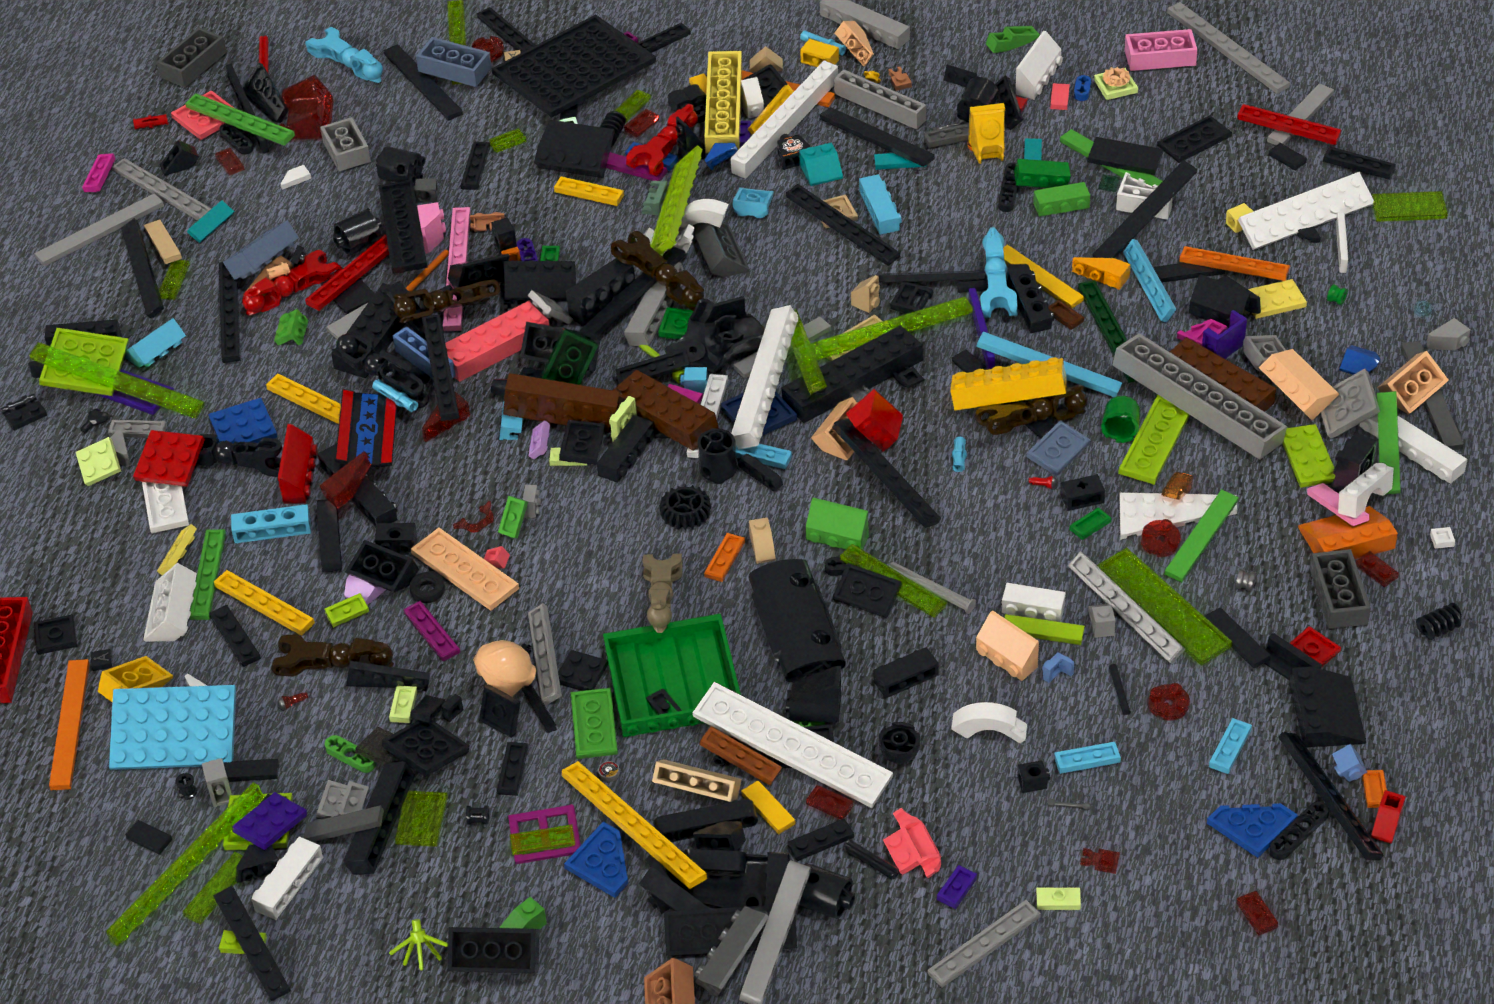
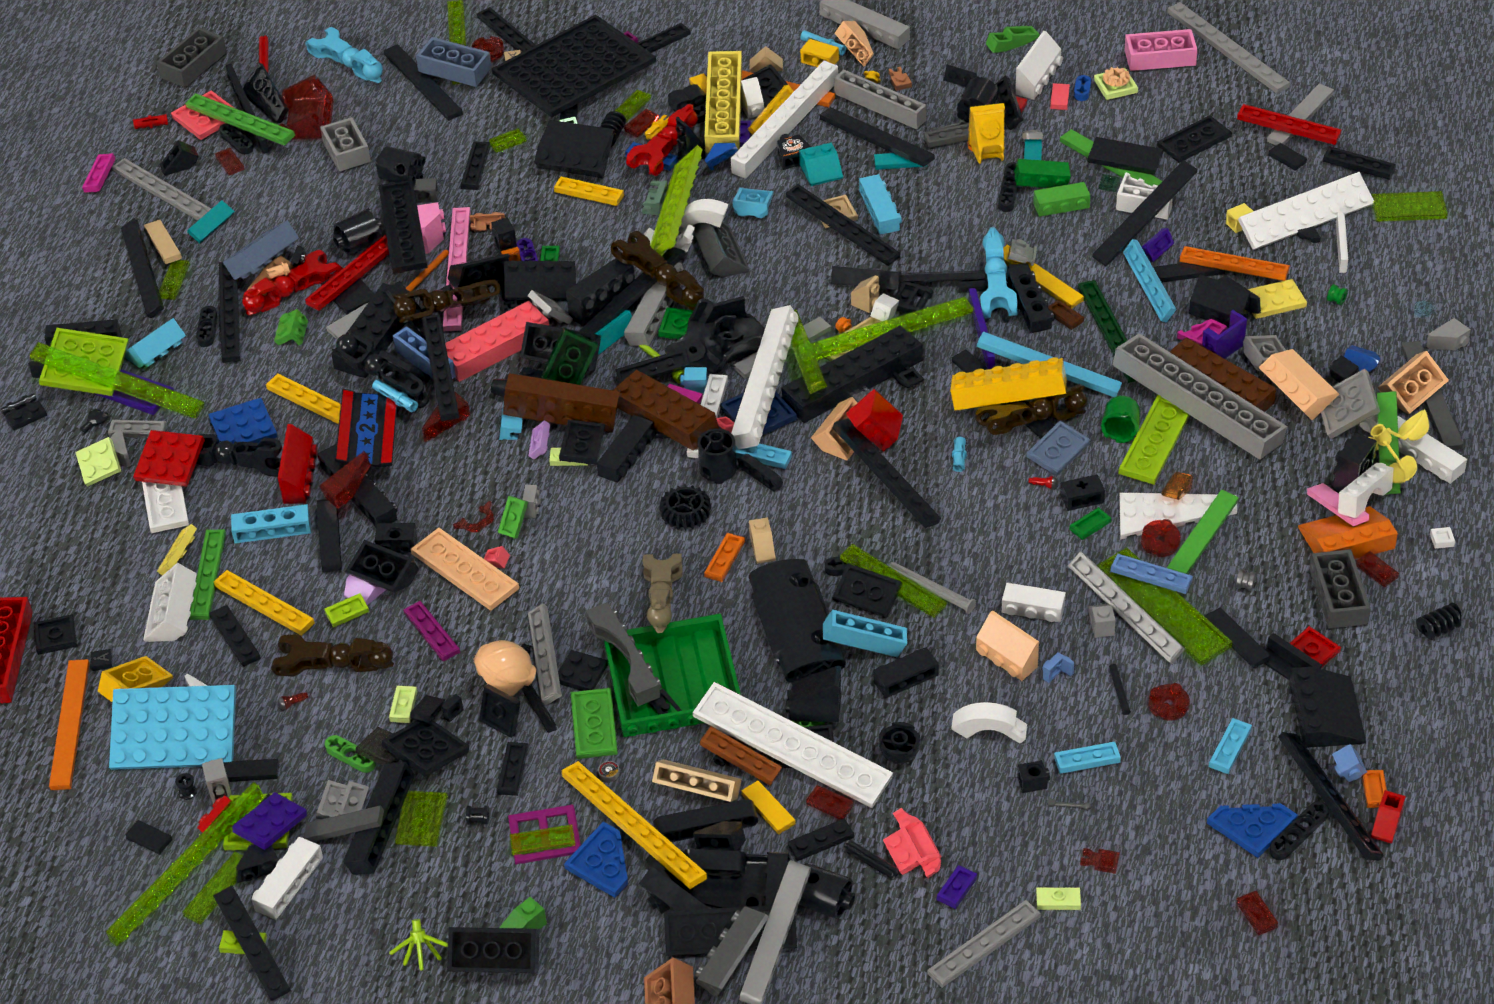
(98, 229): light grey tile -> none
(203, 320): none -> black beam
(219, 807): none -> red plate
(295, 176): white tile -> none
(383, 676): black wing -> none
(427, 596): black tyre -> none
(606, 626): none -> dark grey arch
(613, 330): none -> teal tile
(618, 163): magenta tile -> none
(622, 416): yellowish green plate -> none
(656, 127): none -> yellow axle
(725, 423): none -> coral slope
(836, 524): bright green slope -> none
(843, 324): none -> orange plate
(853, 276): none -> black tile
(864, 633): none -> medium azure brick
(884, 308): none -> white brick
(1022, 252): none -> light grey plate
(1032, 134): none -> light grey tile
(1049, 629): lime tile -> none
(1104, 270): light orange slope -> none
(1151, 573): none -> medium blue tile
(1158, 244): none -> dark purple plate
(1308, 456): lime plate -> none
(1342, 369): none -> black brick
(1413, 429): none -> light yellow plant

